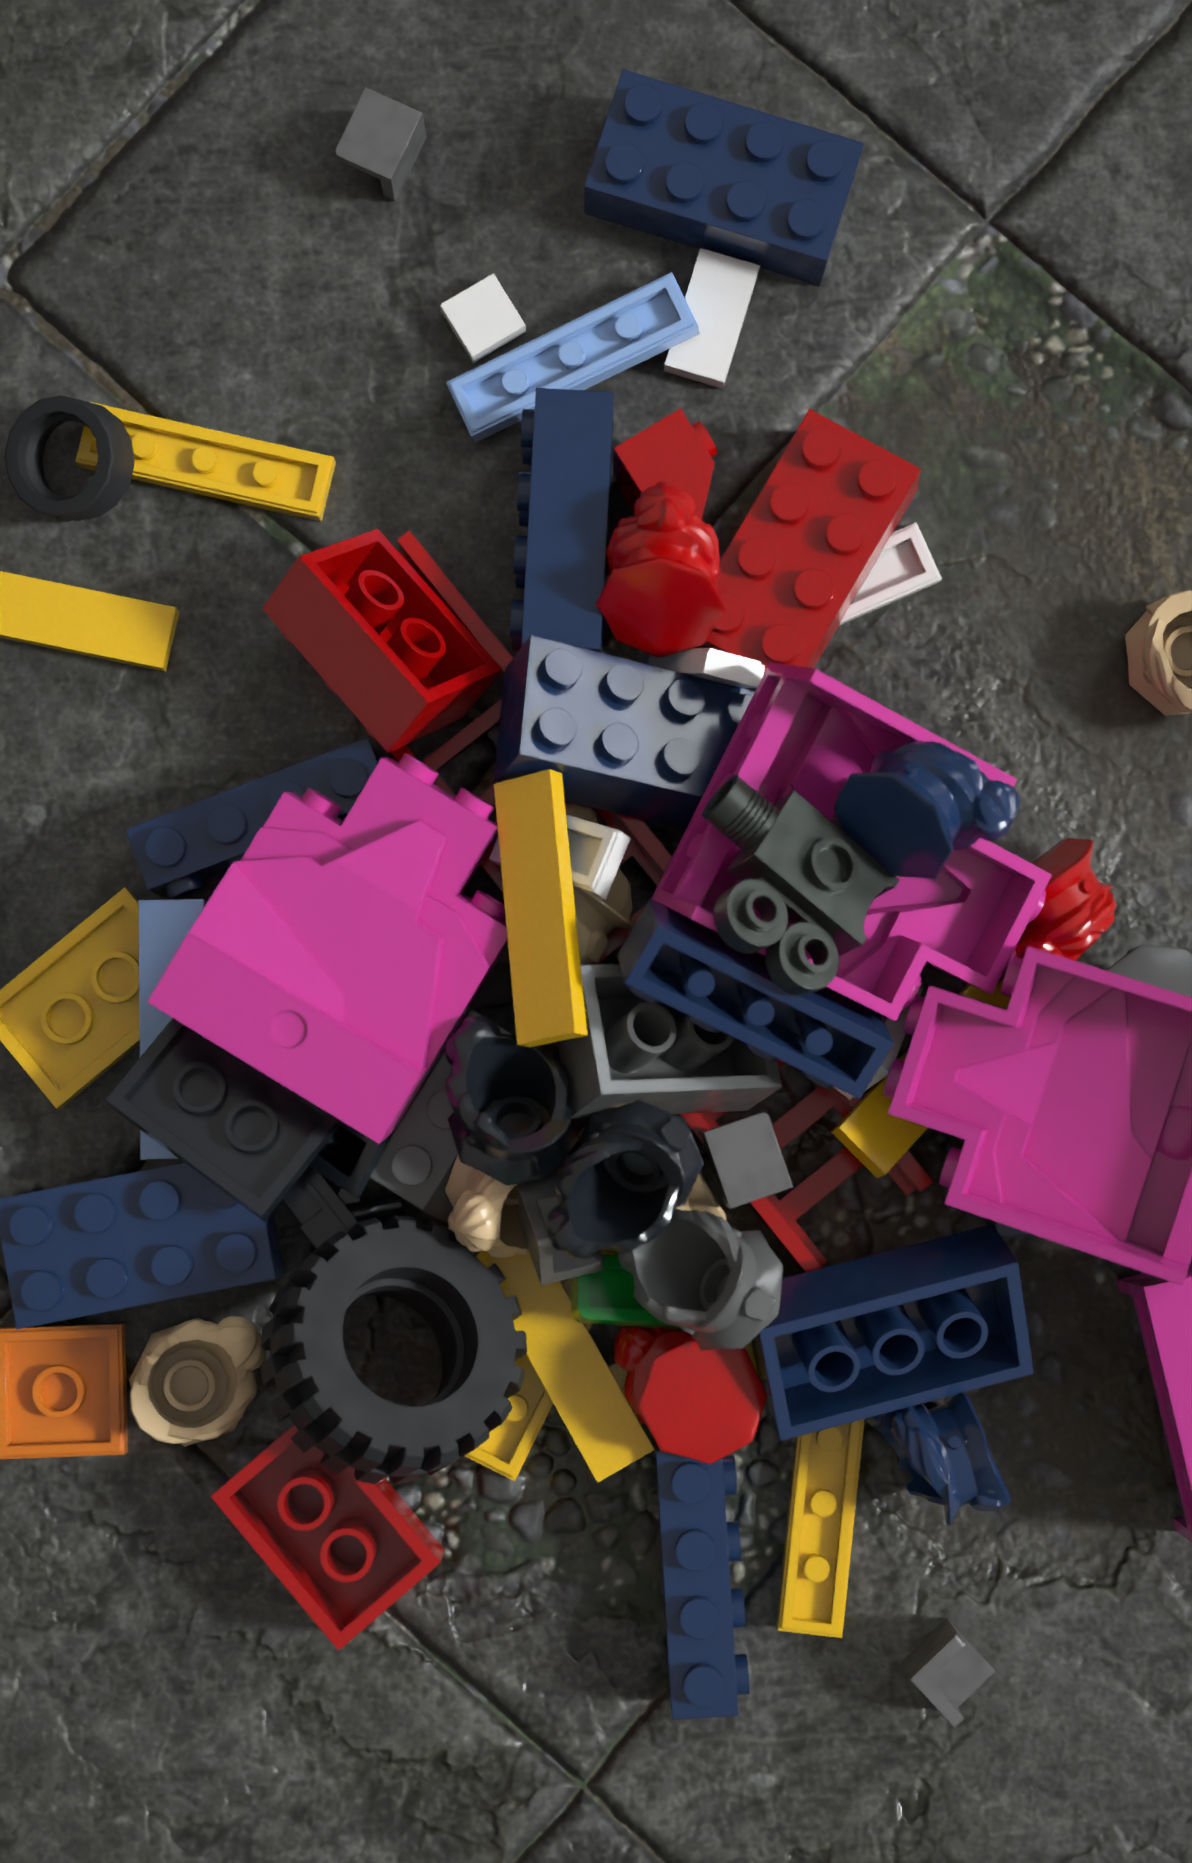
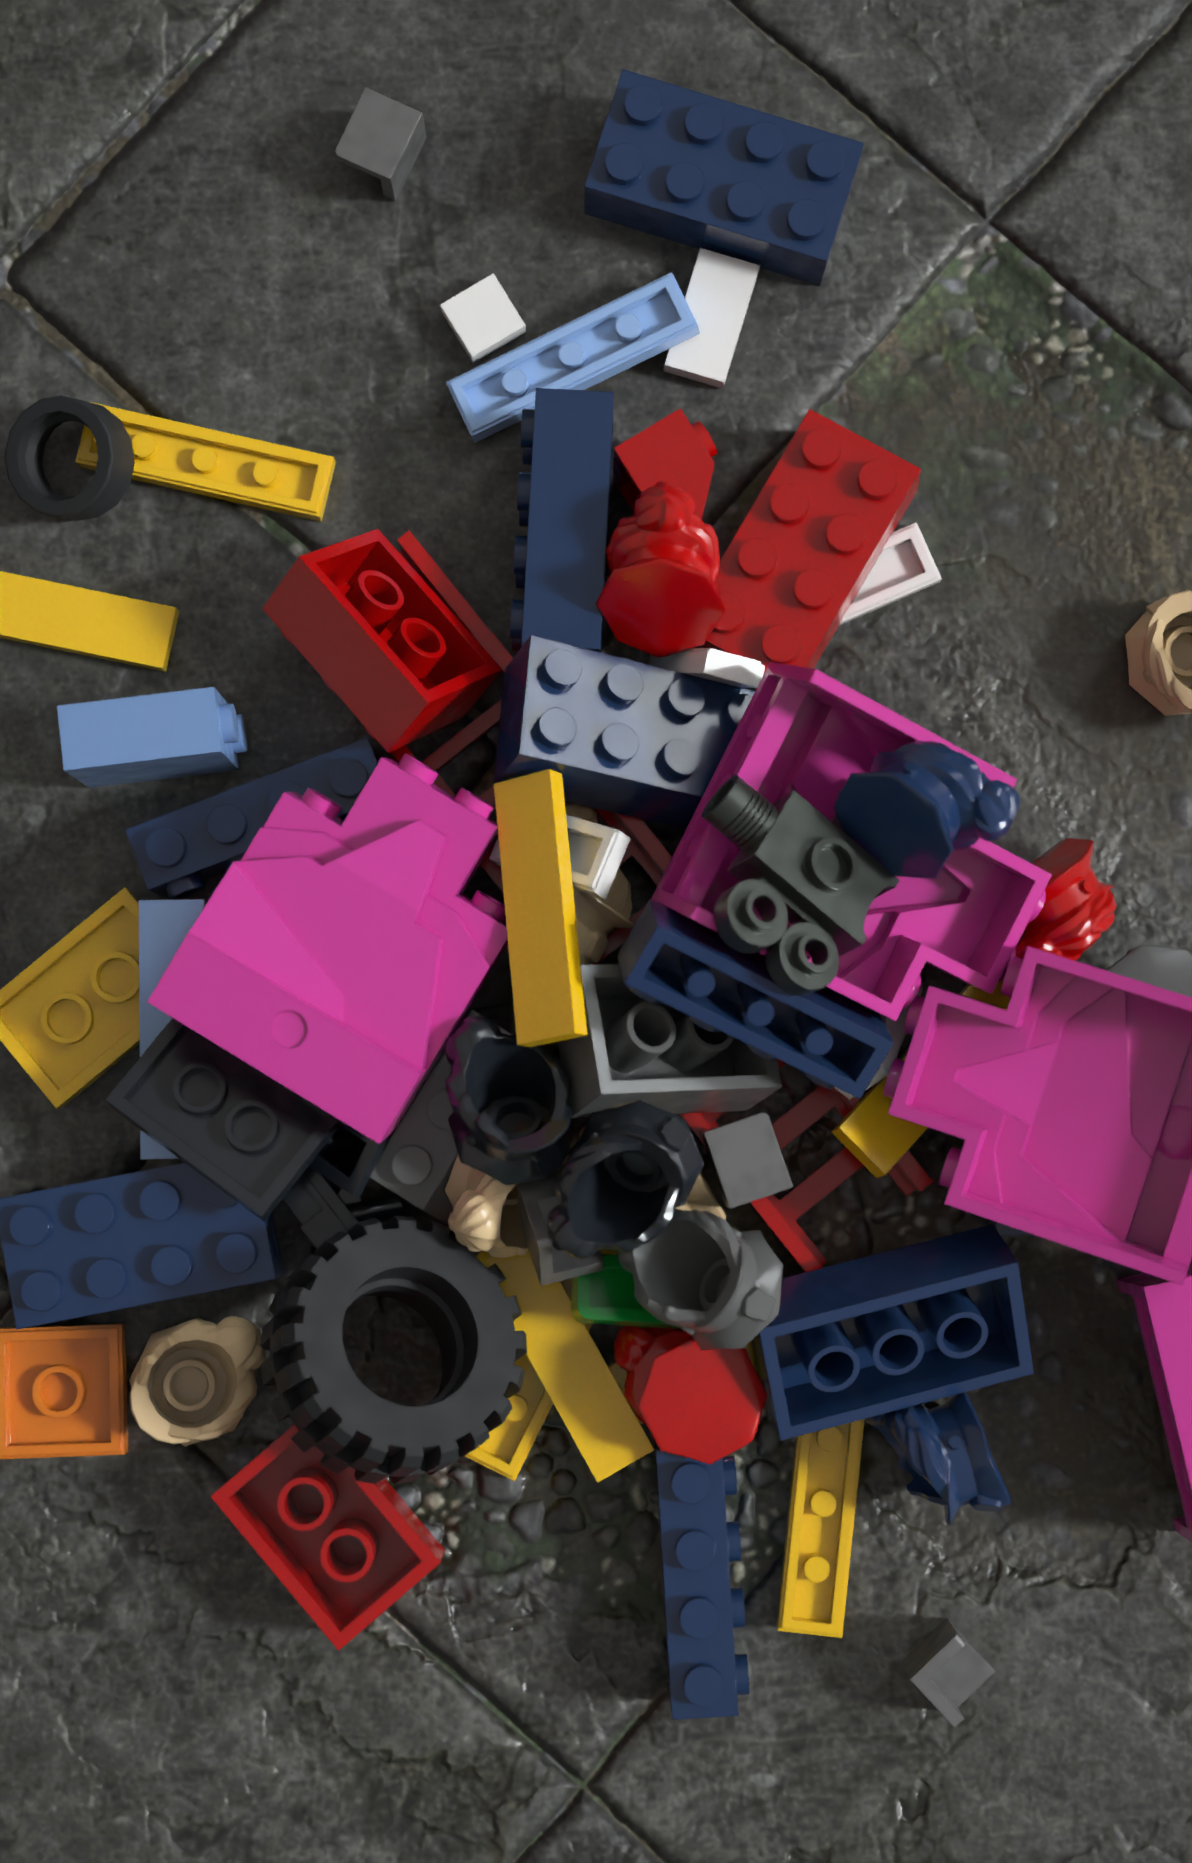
(150, 737): none -> medium blue brick

